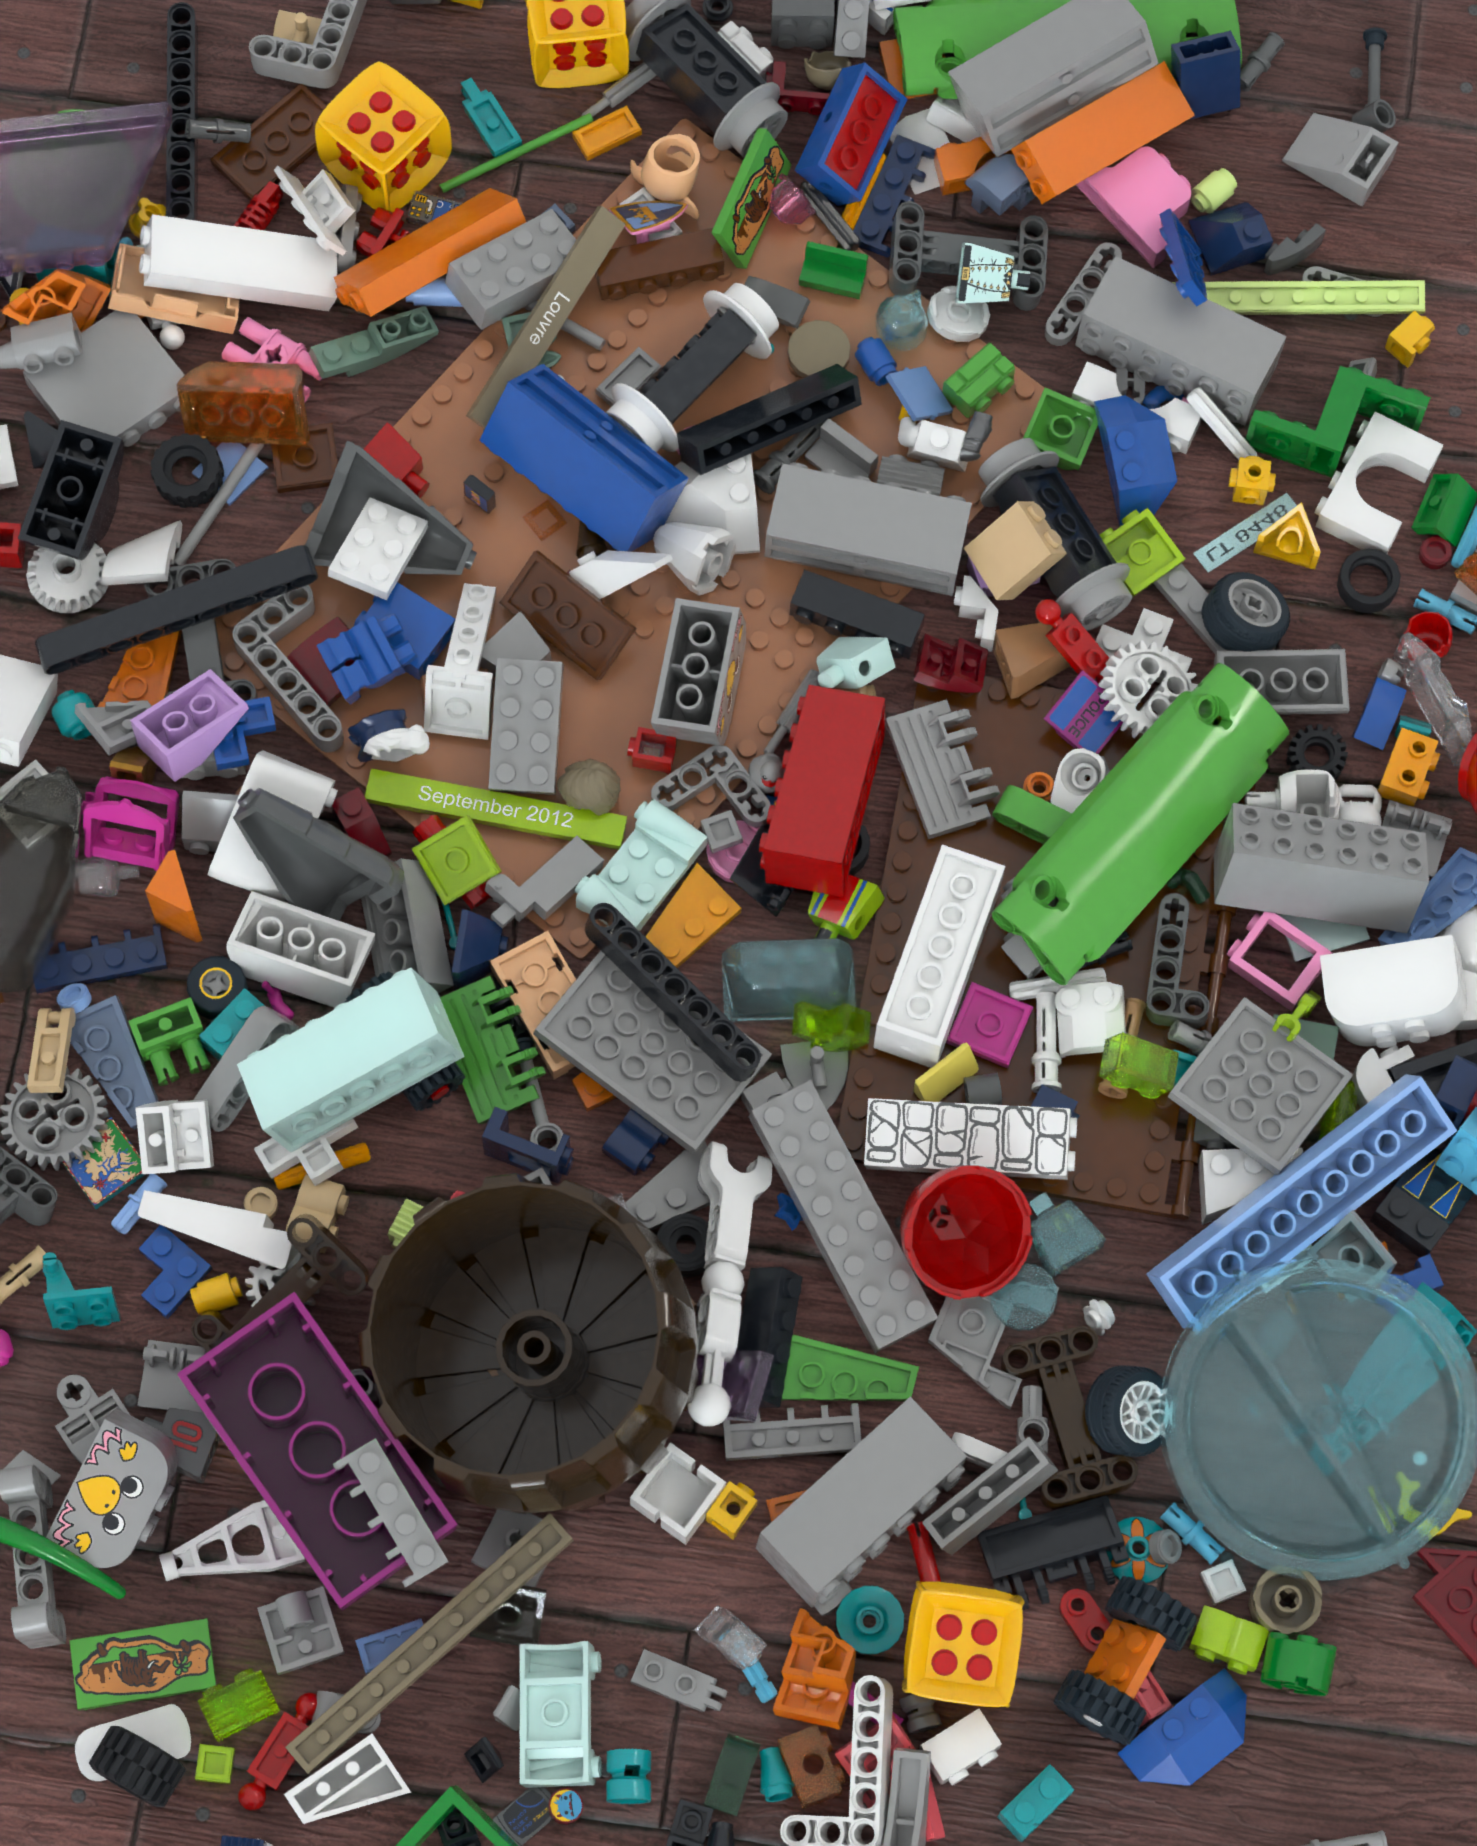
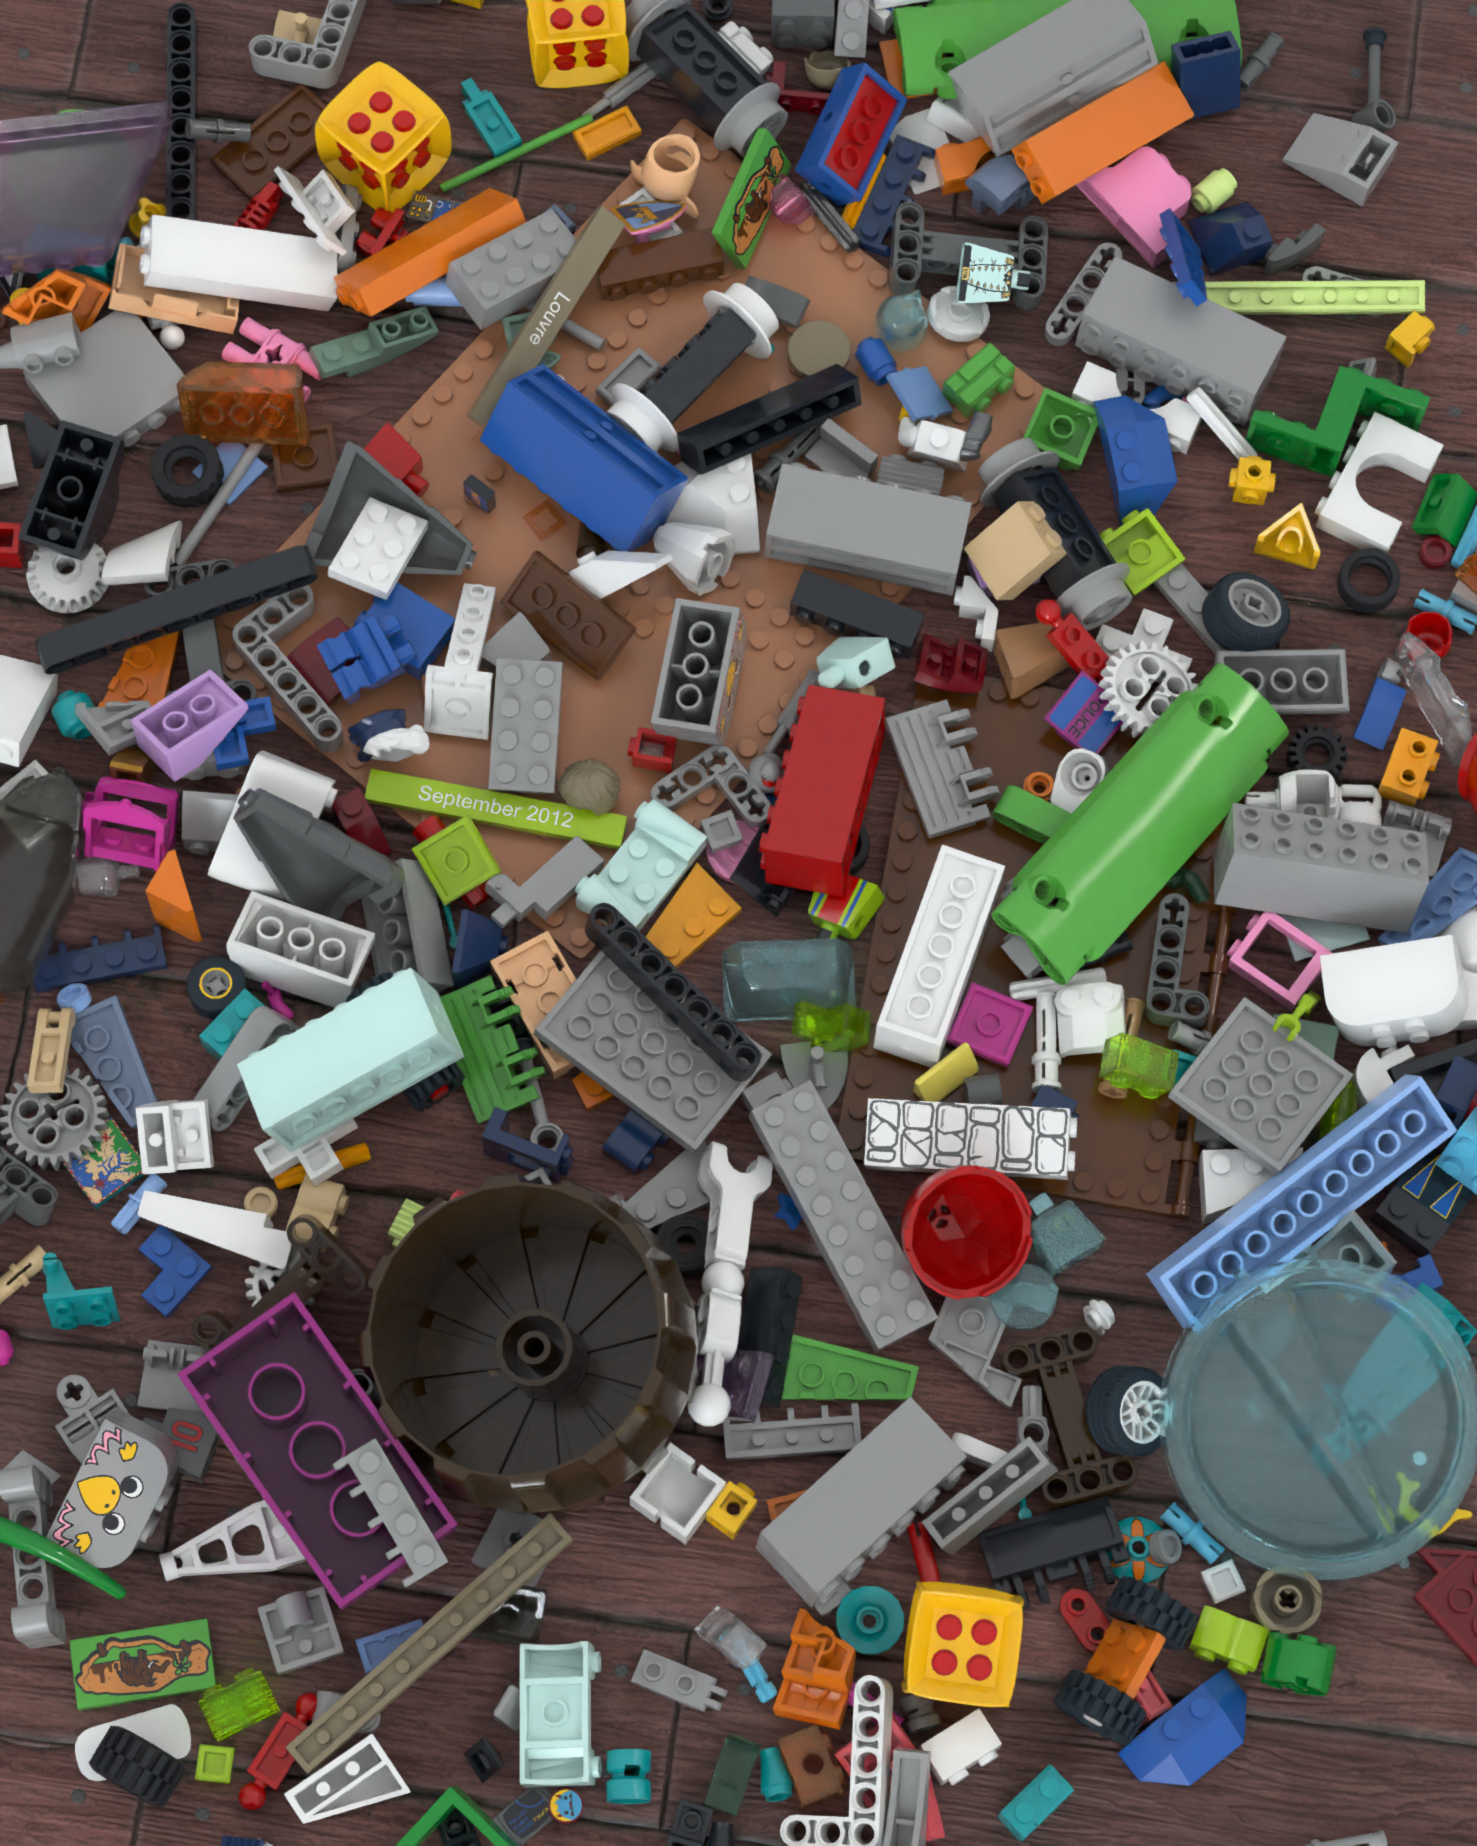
(167, 1031): bright green brick -> none
(216, 1293): yellow brick -> none
(833, 270): green panel -> none
(1243, 534): clear light blue sticker -> none
(1413, 725): teal slope -> none

